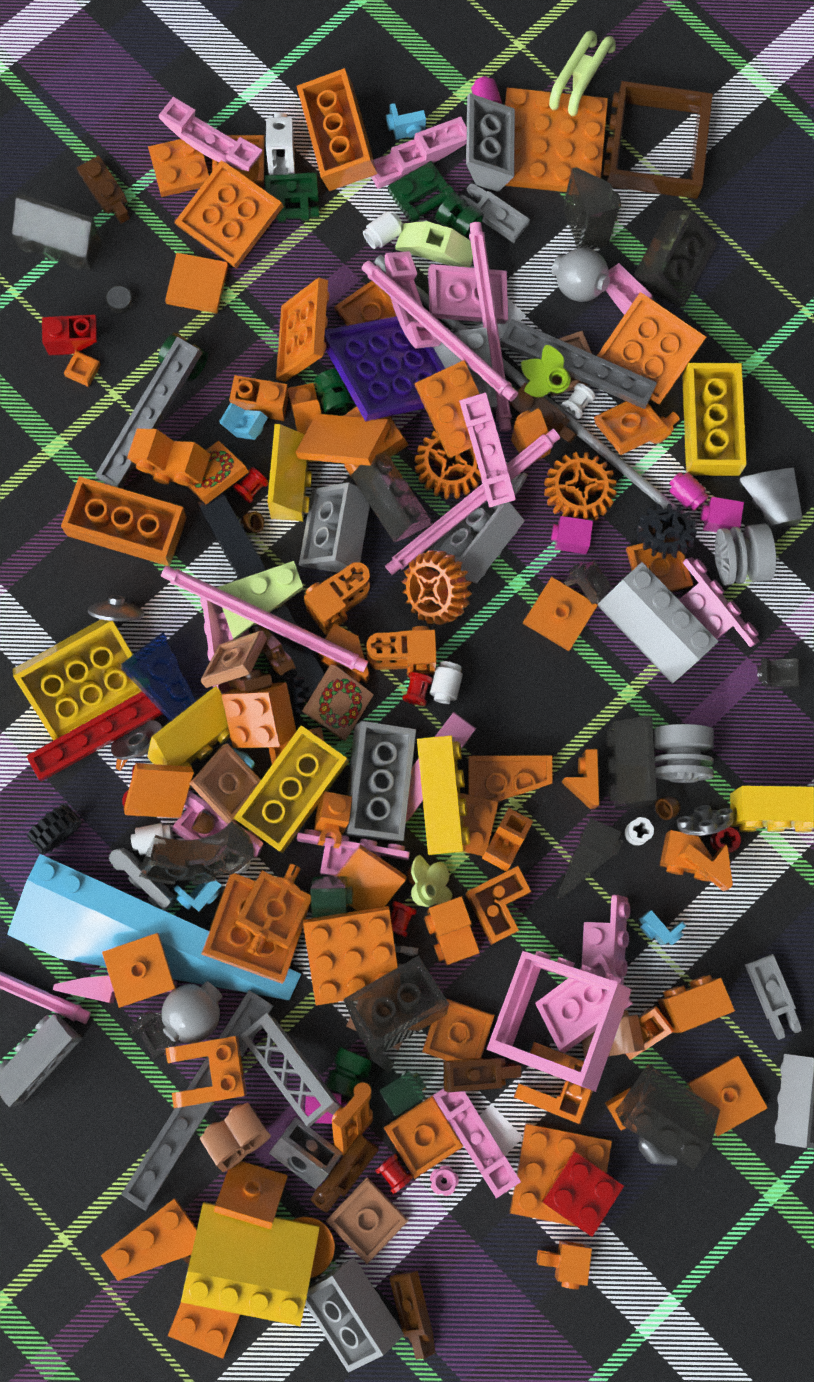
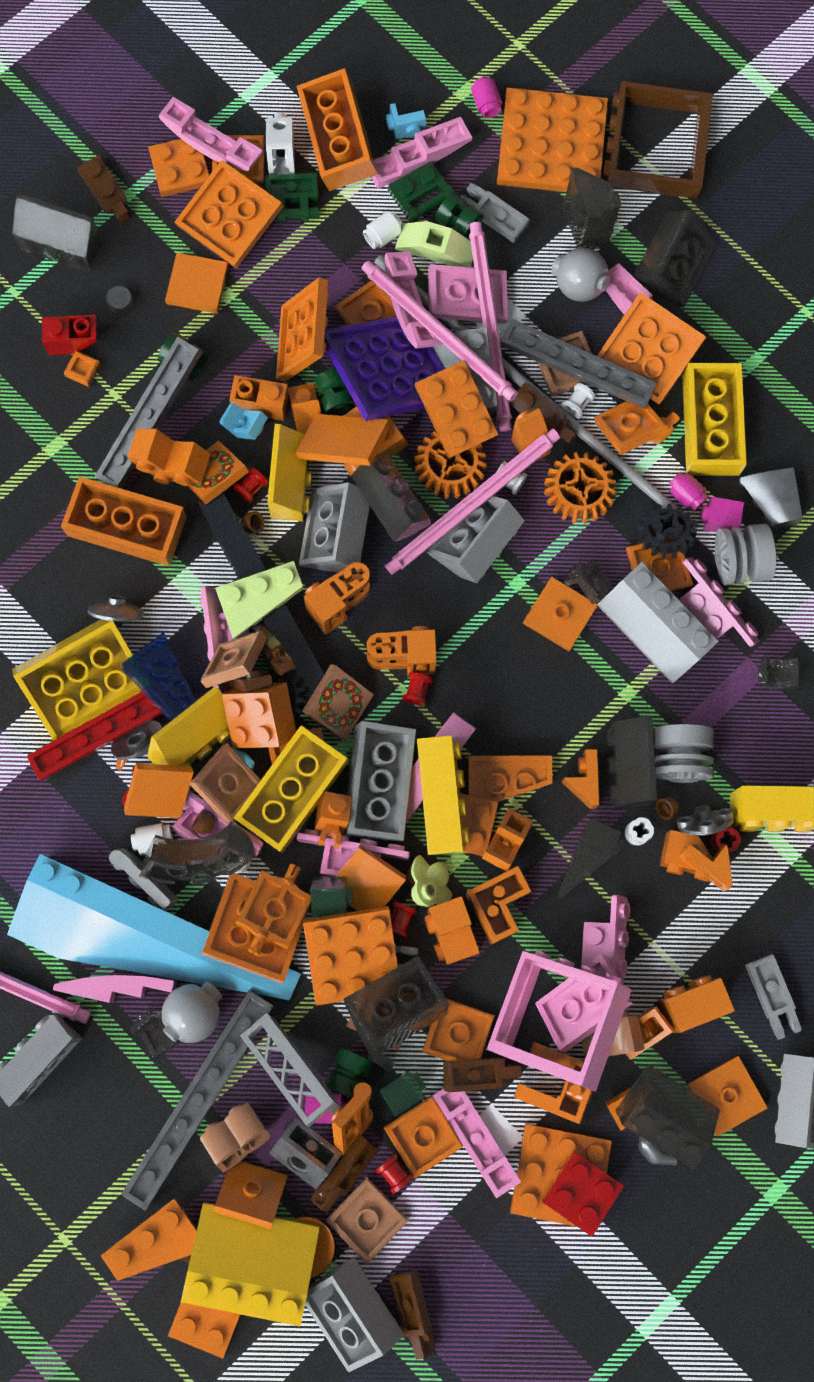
(54, 829): black tyre -> none
(138, 970): orange plate -> none
(201, 895): medium azure bracket -> none
(225, 1070): orange brick -> none
(264, 618): bright pink piece -> none
(350, 642): orange slope -> none
(445, 589): orange gear -> none
(446, 682): white brick -> none
(447, 1188): bright pink plate -> none
(487, 449): bright pink slope -> none
(490, 142): light grey slope -> none
(543, 370): lime plate -> none
(571, 1263): orange brick -> none
(572, 534): dark pink brick -> none
(582, 68): yellowish green piece -> none
(654, 928): medium azure bracket -> none

